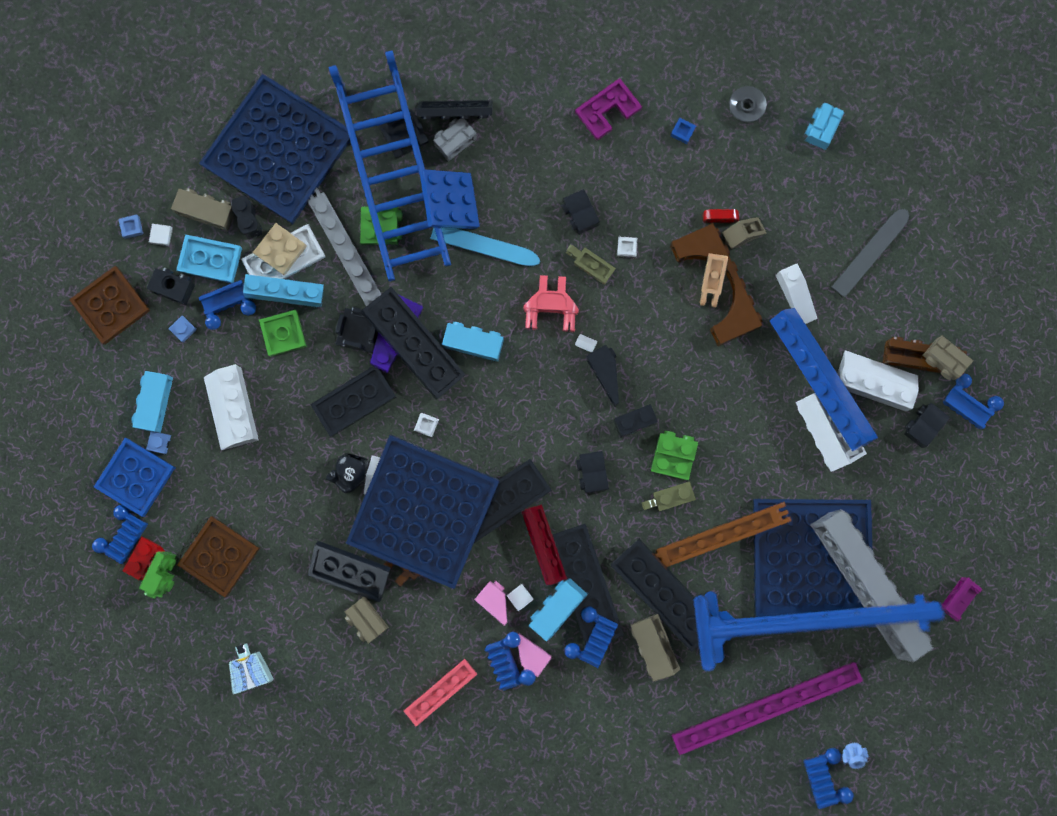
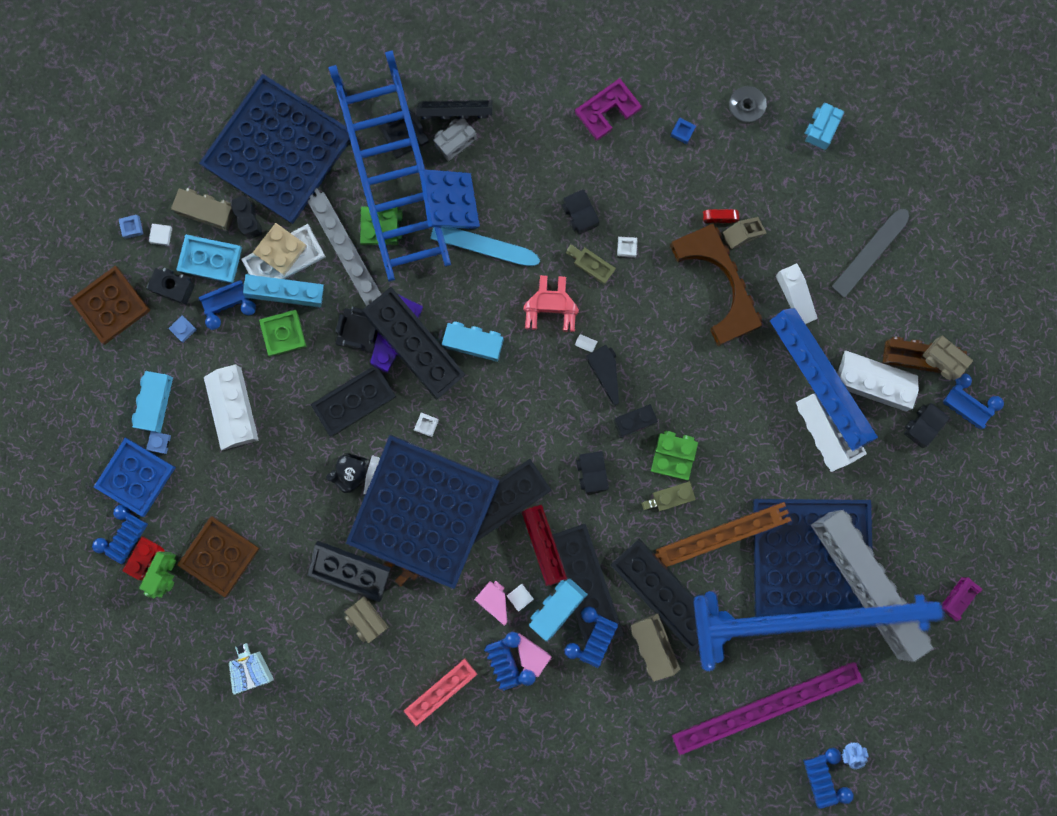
(713, 278): light nougat hinge -> none

